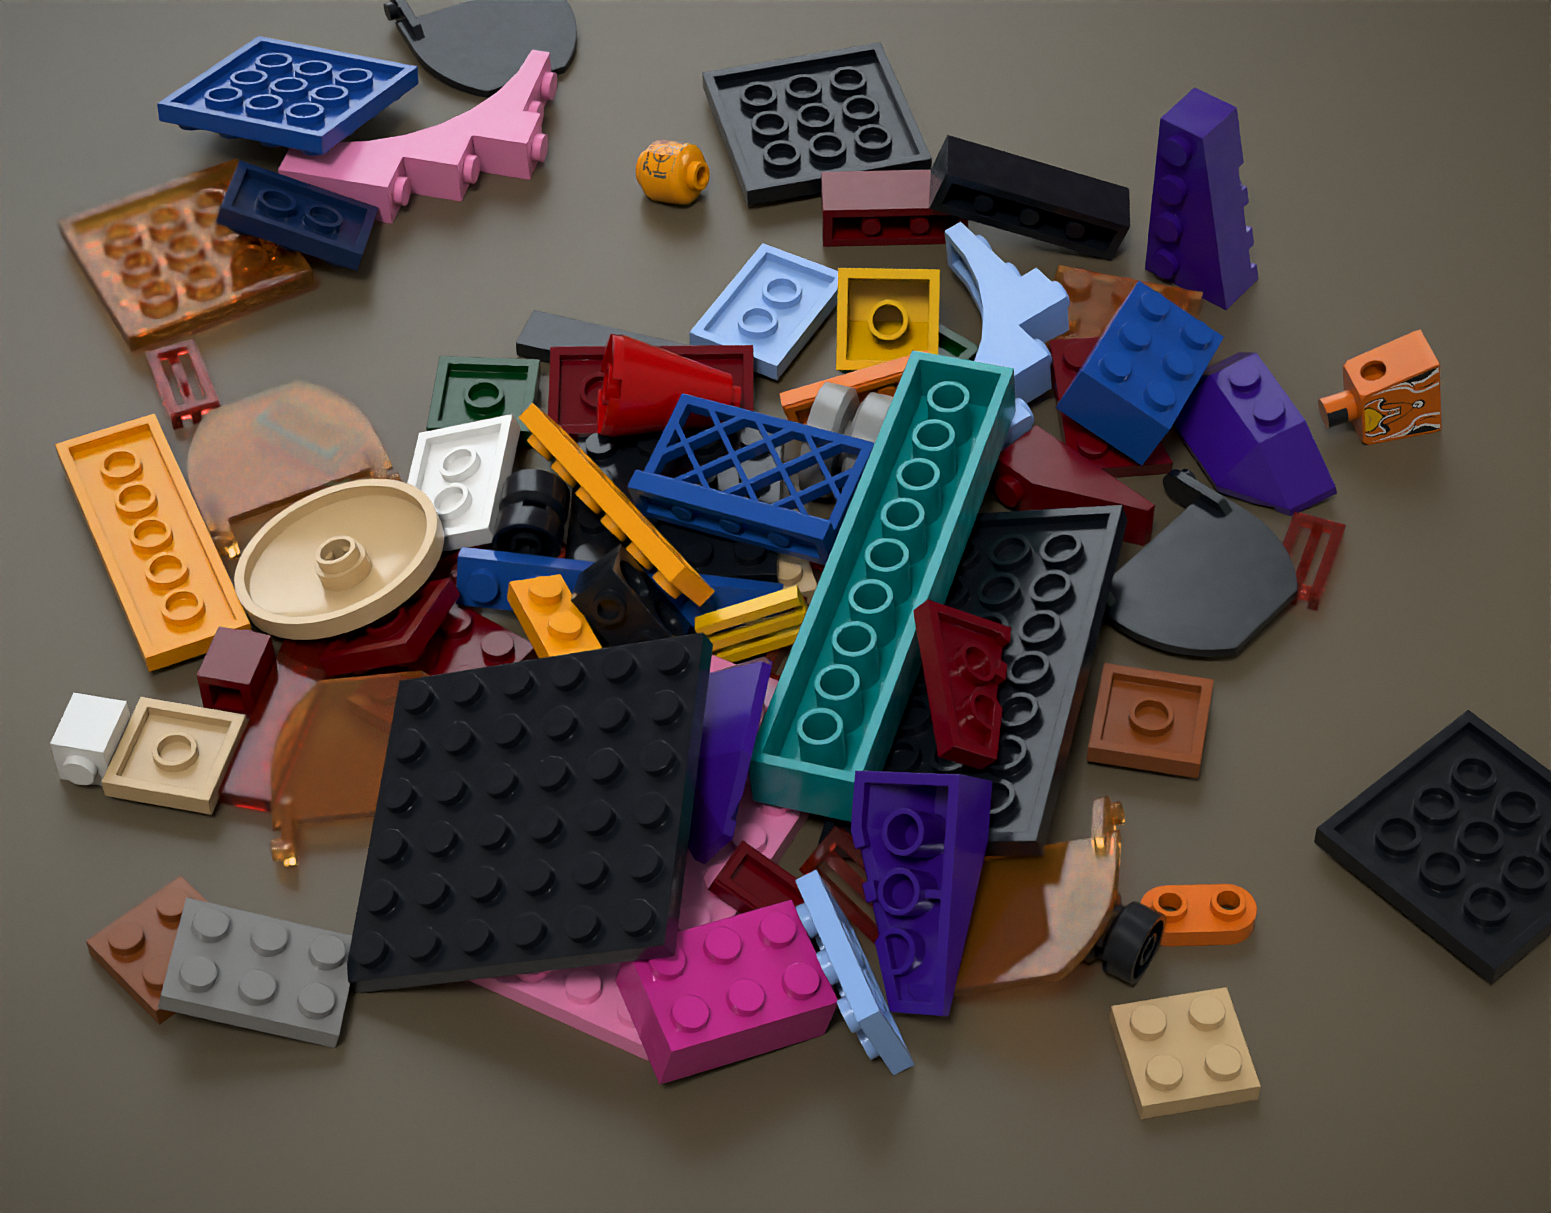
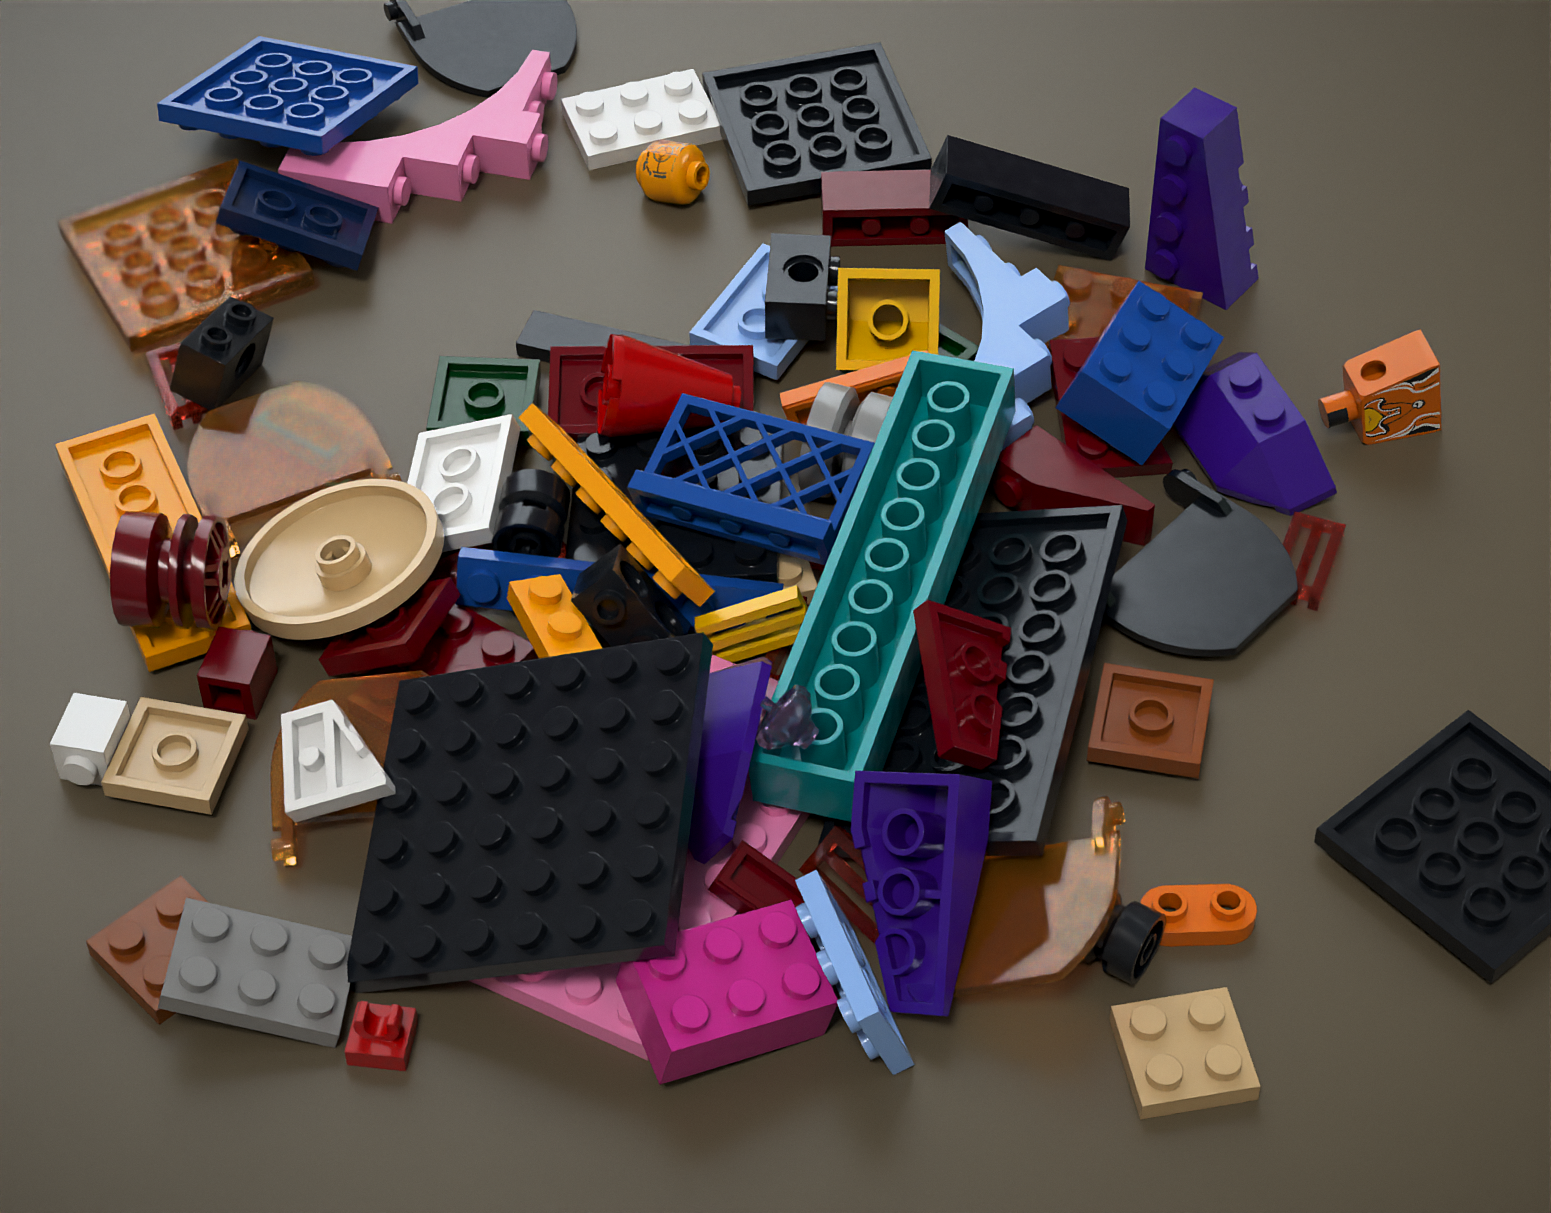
(170, 570): none -> dark red wheel
(221, 353): none -> black brick
(291, 676): clear red tile -> none
(327, 763): none -> white wing
(381, 1036): none -> red tile
(625, 119): none -> white plate
(787, 720): none -> clear purple piece
(799, 287): none -> black brick

